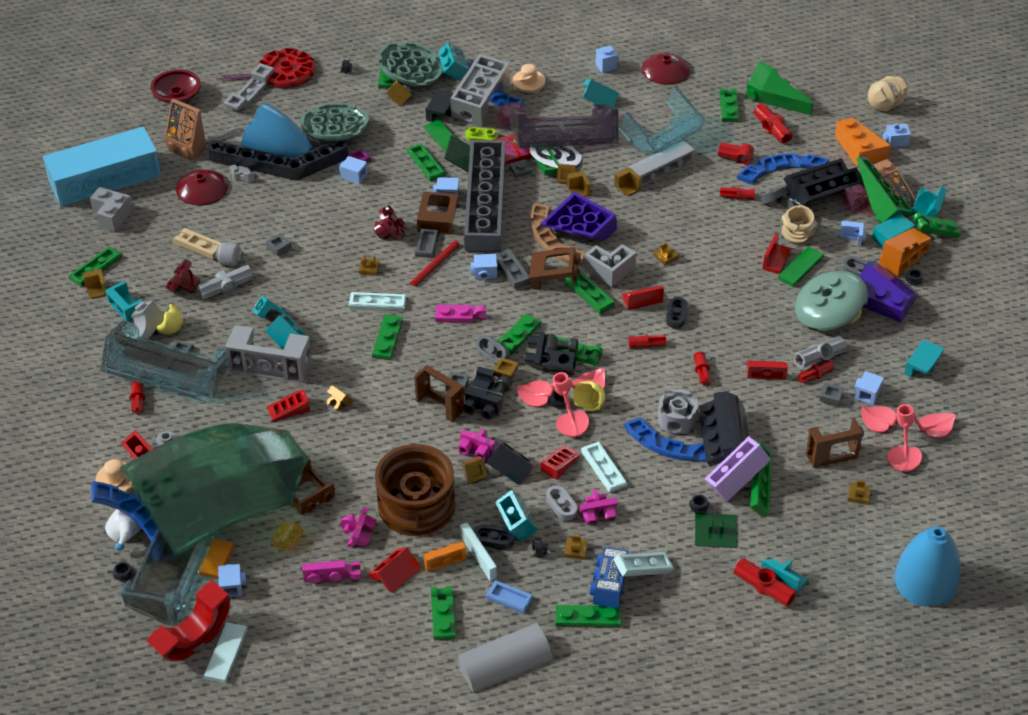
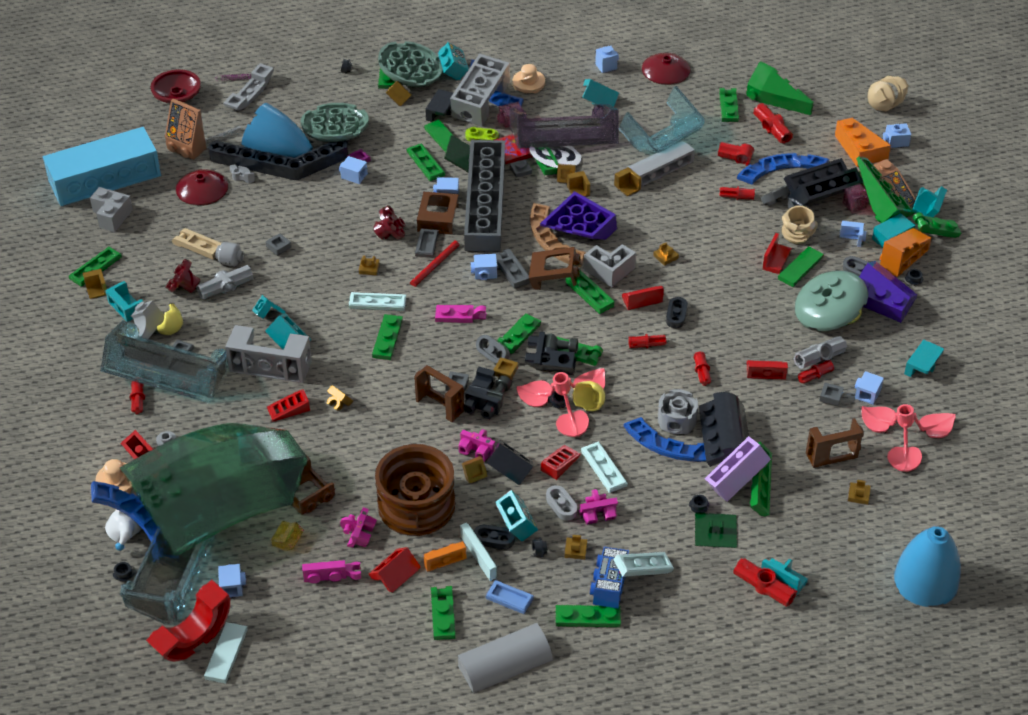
(216, 556): orange tile -> none
(299, 67): red plate -> none

